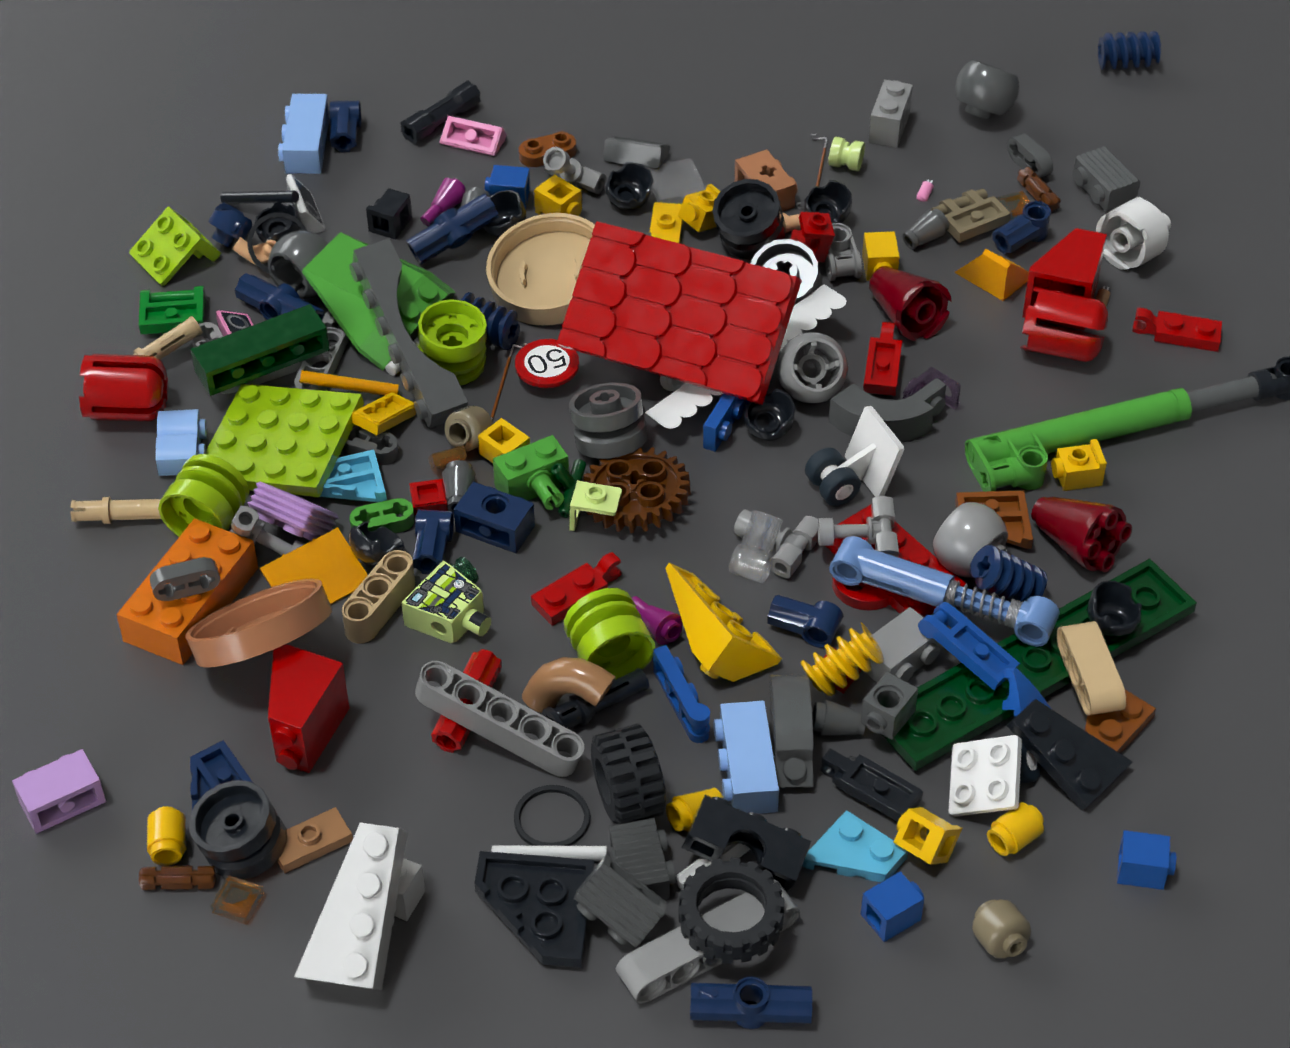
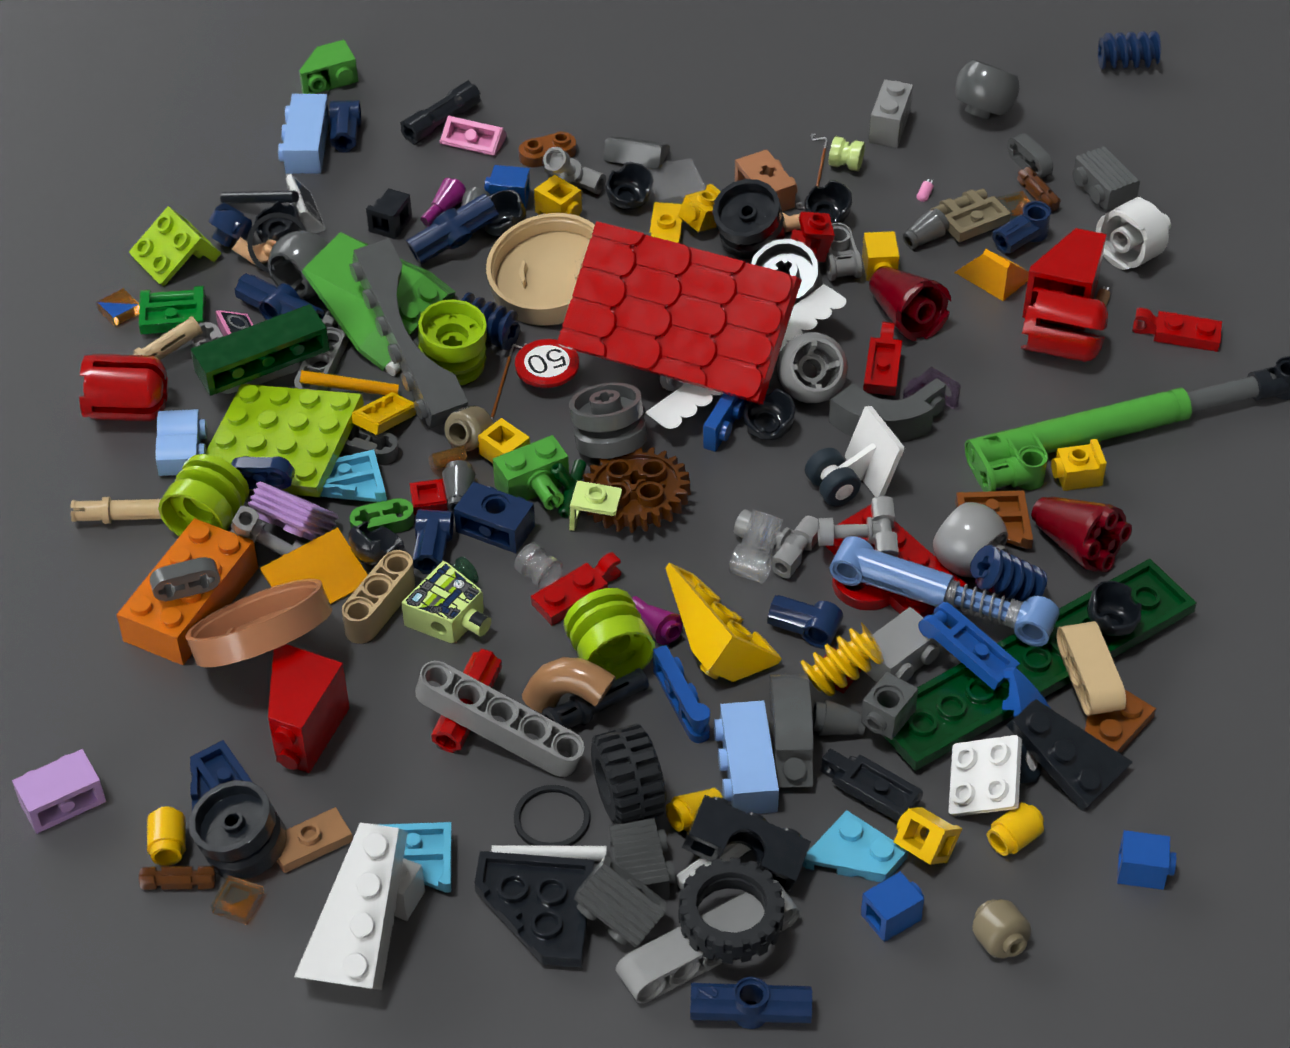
(118, 307): none -> clear orange tile
(269, 470): none -> dark blue plate
(328, 68): none -> bright green slope
(432, 848): none -> medium azure wing
(536, 564): none -> clear wheel

